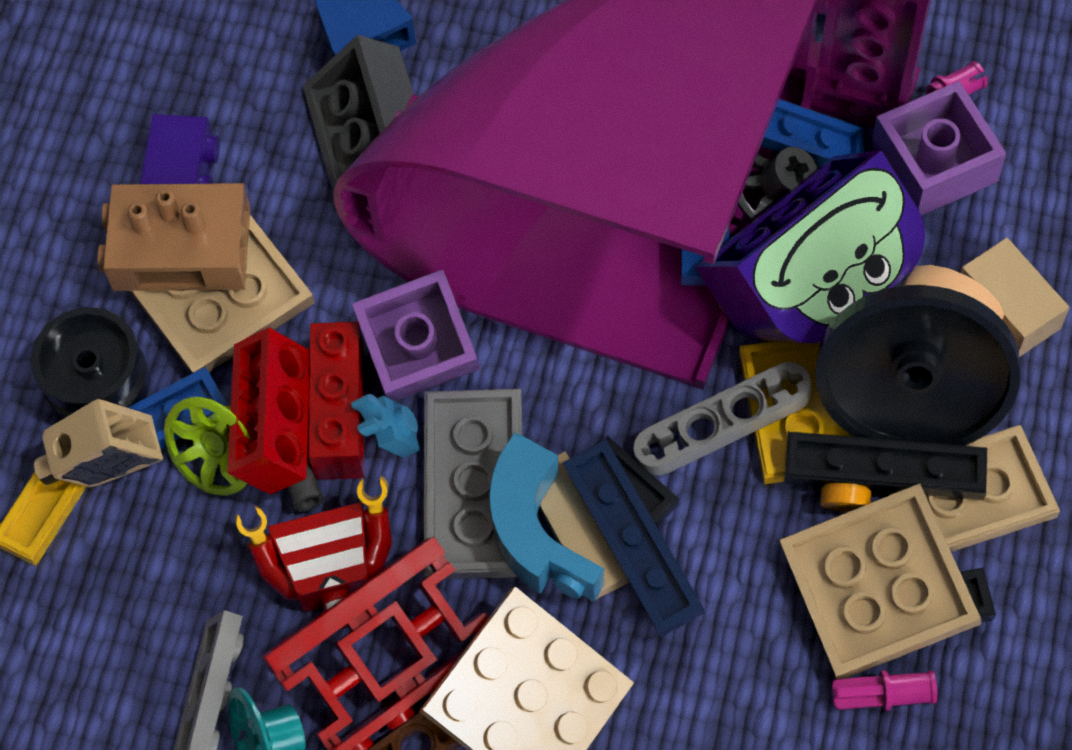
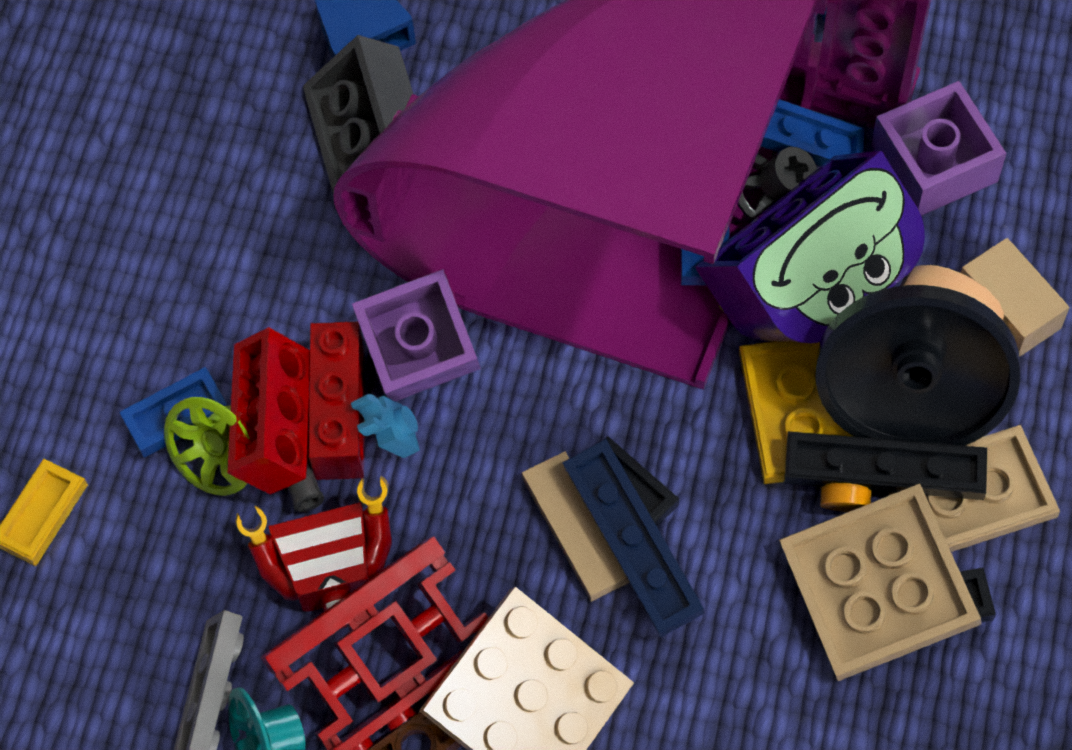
(89, 358): black wheel -> none
(98, 445): tan torso -> none
(175, 237): medium nougat piece -> none
(179, 150): dark purple brick -> none
(208, 323): tan plate -> none
(461, 448): light grey tile -> none
(516, 491): dark azure arch -> none
(719, 411): light grey beam -> none
(884, 690): dark pink axle -> none
(962, 75): dark pink pin -> none

